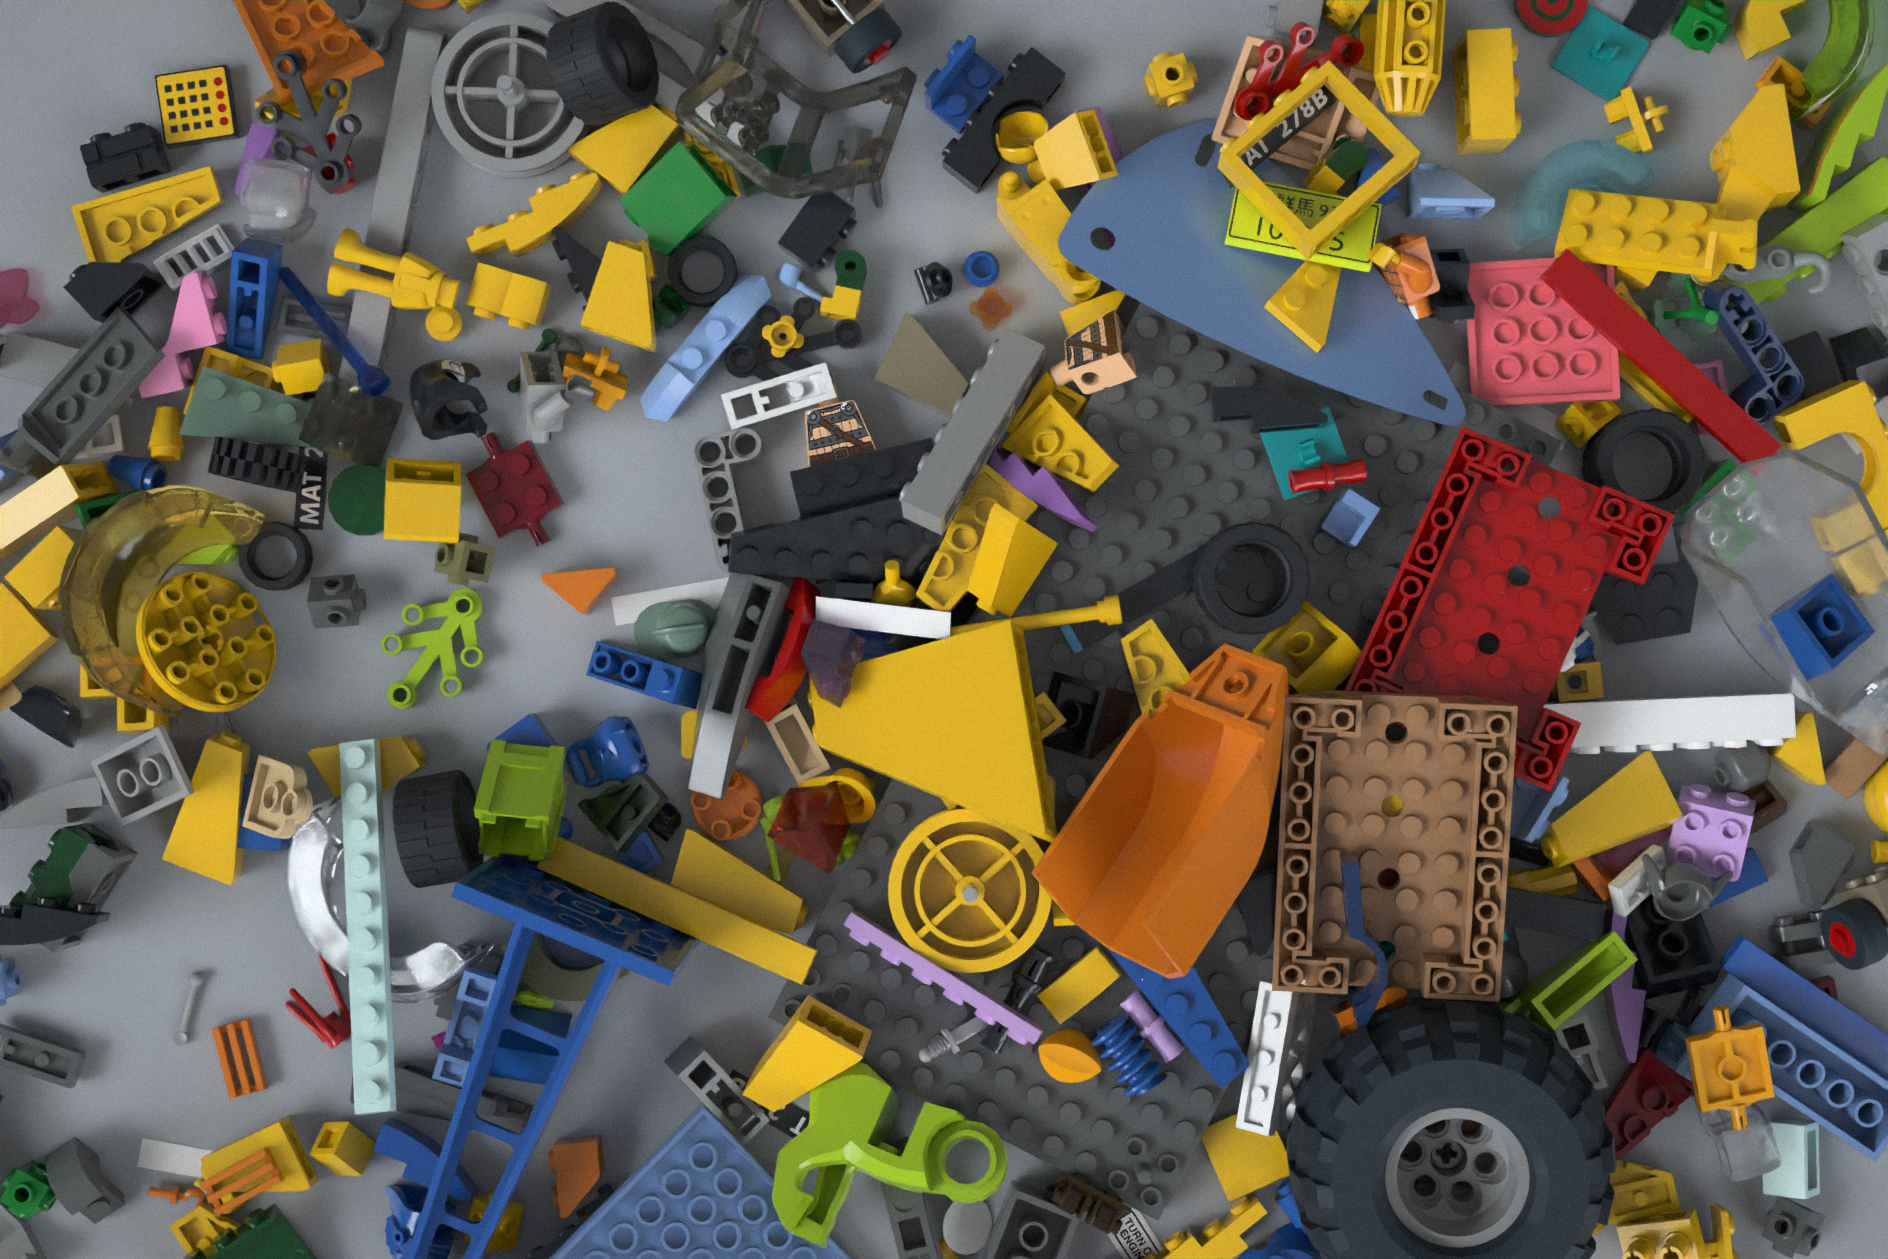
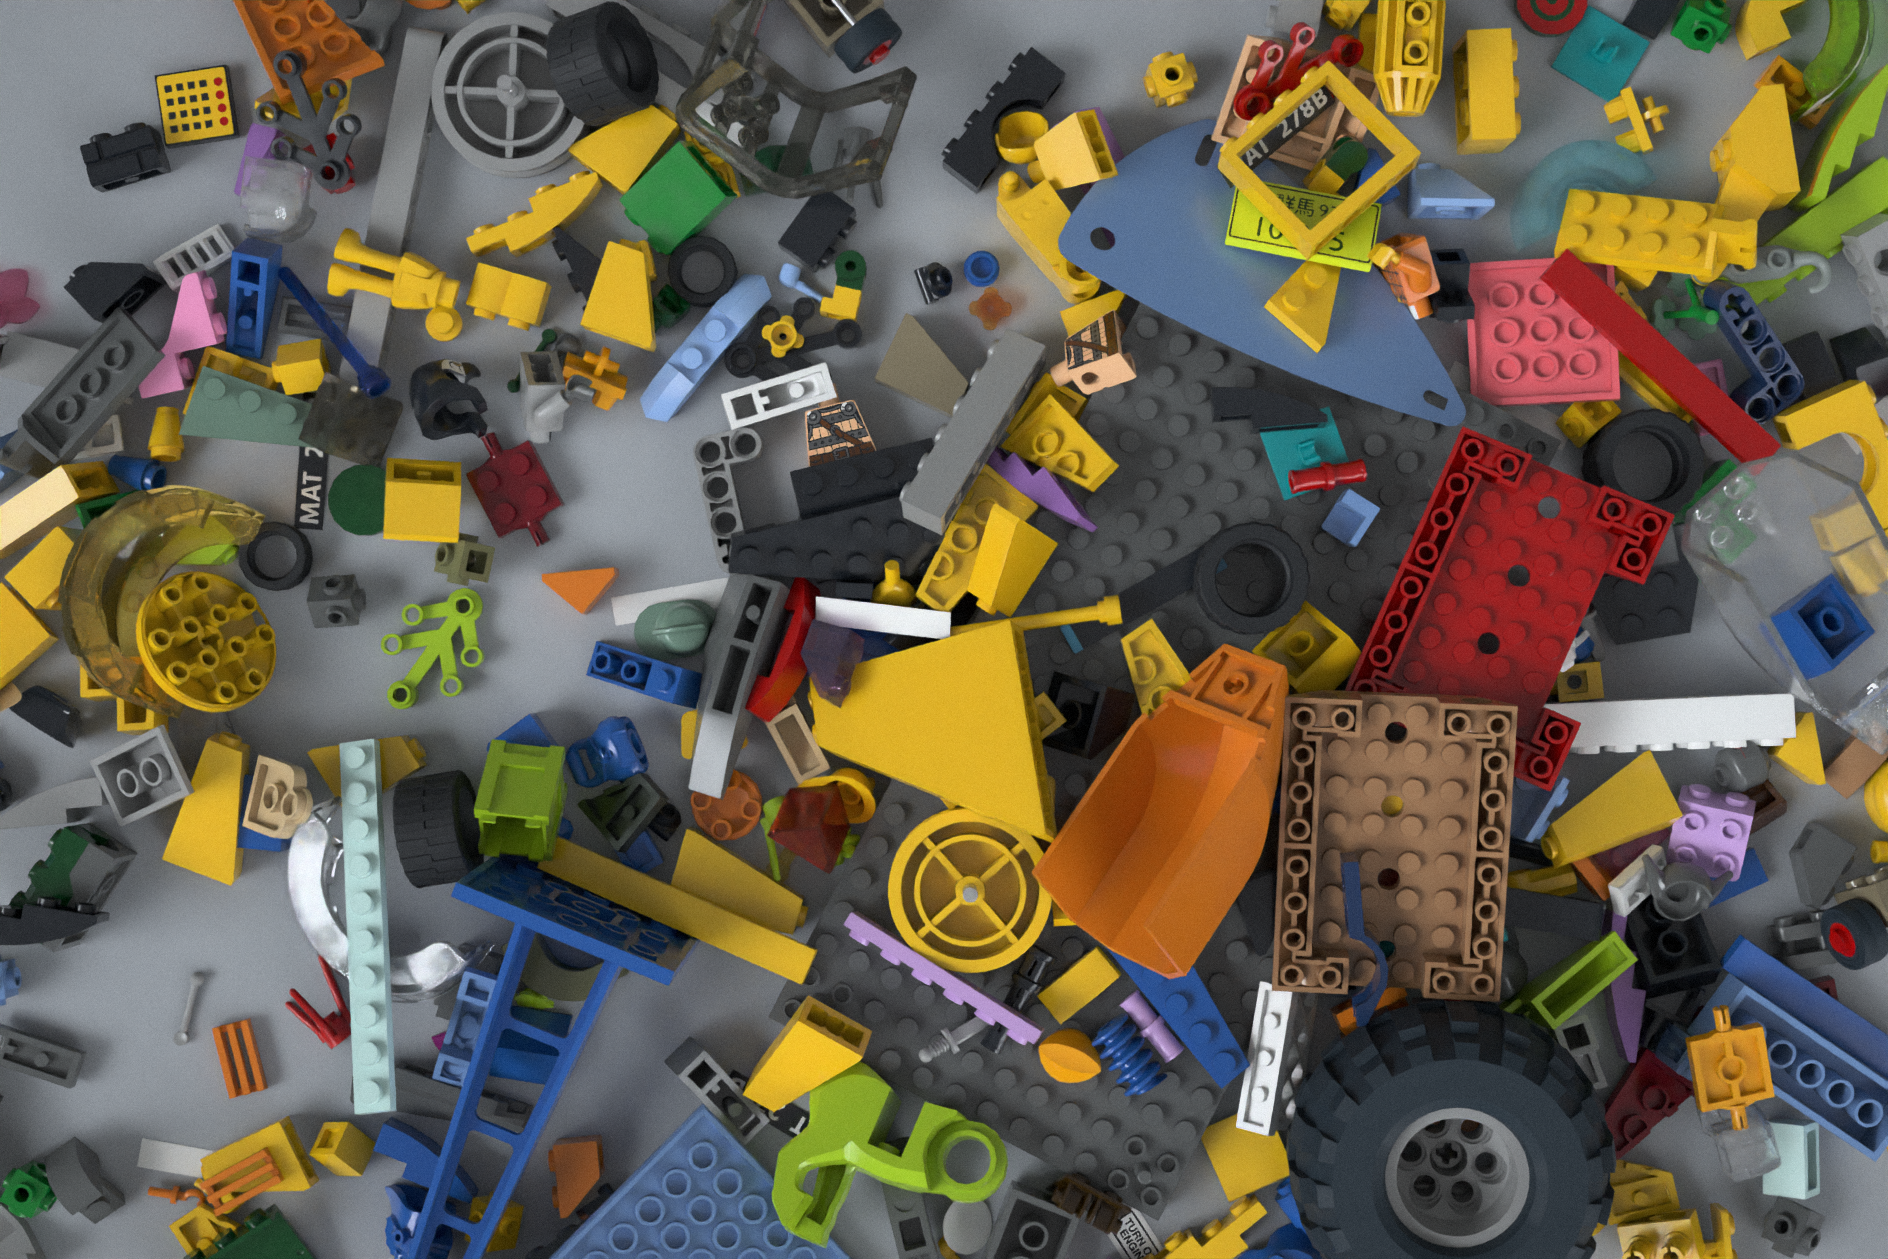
(136, 218): yellow wing -> none
(257, 464): black tyre -> none
(960, 85): blue bracket -> none

